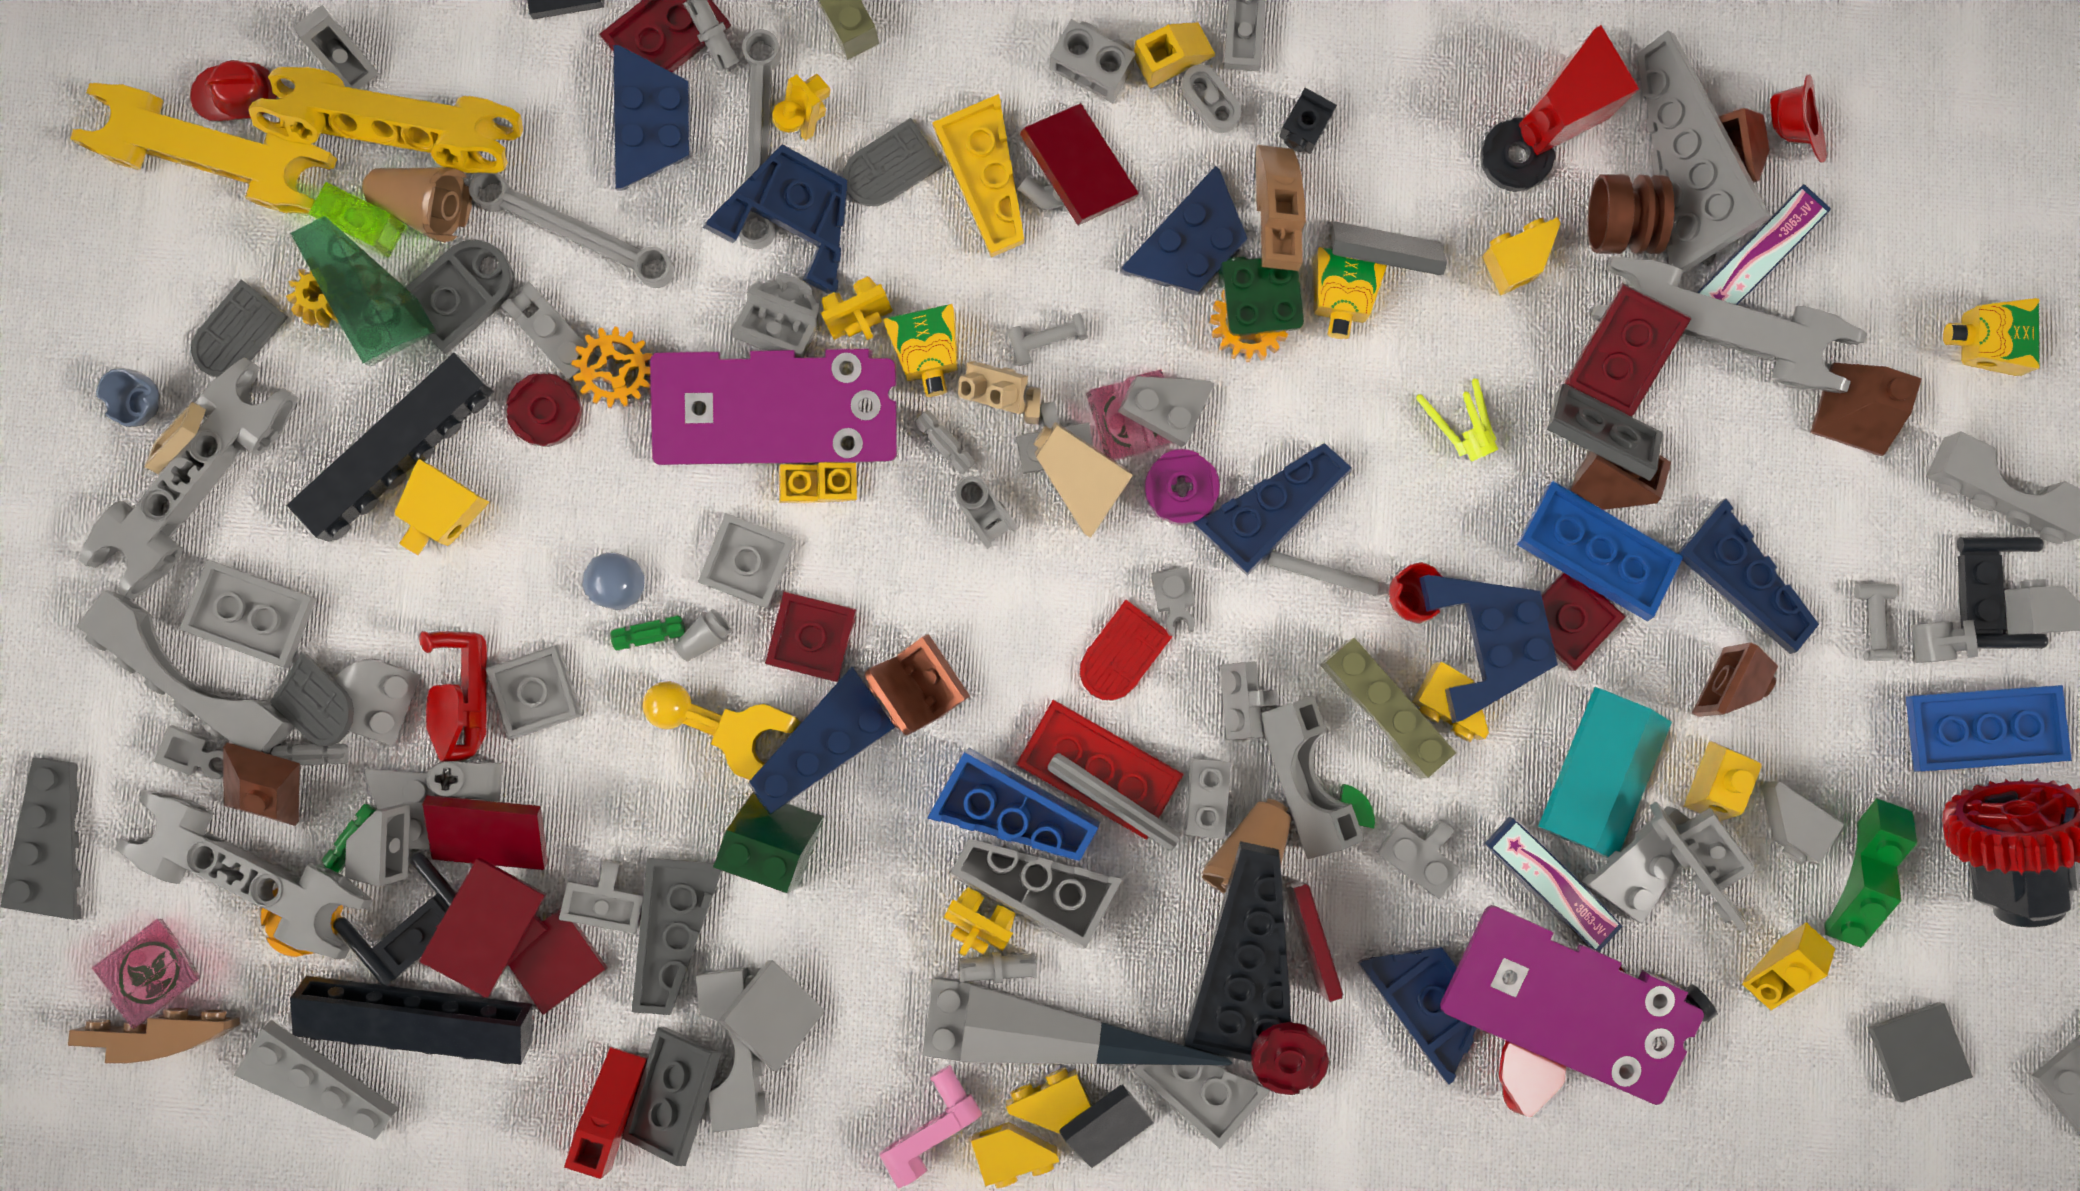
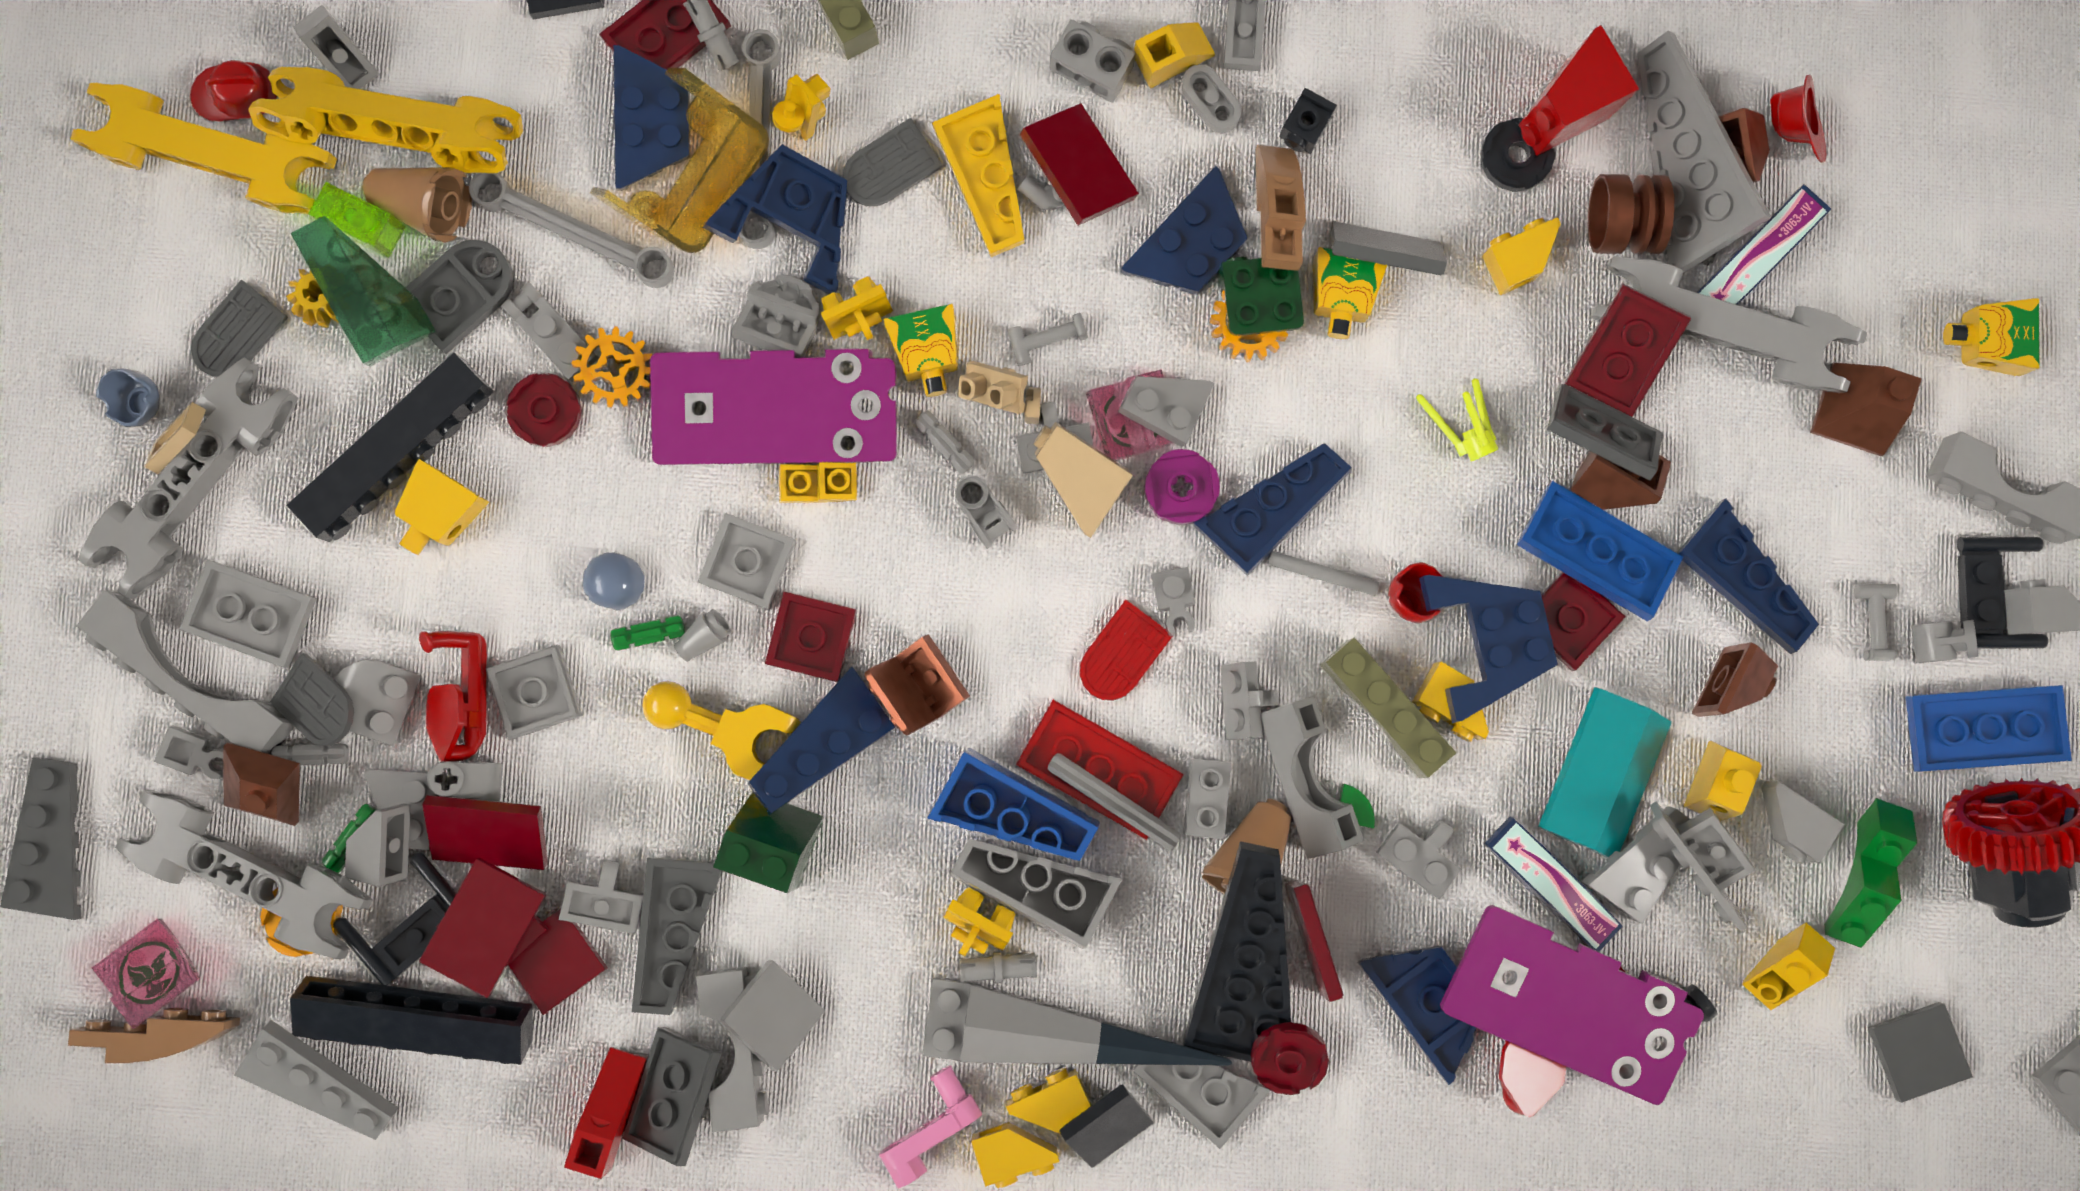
(718, 167): none -> clear yellow windscreen

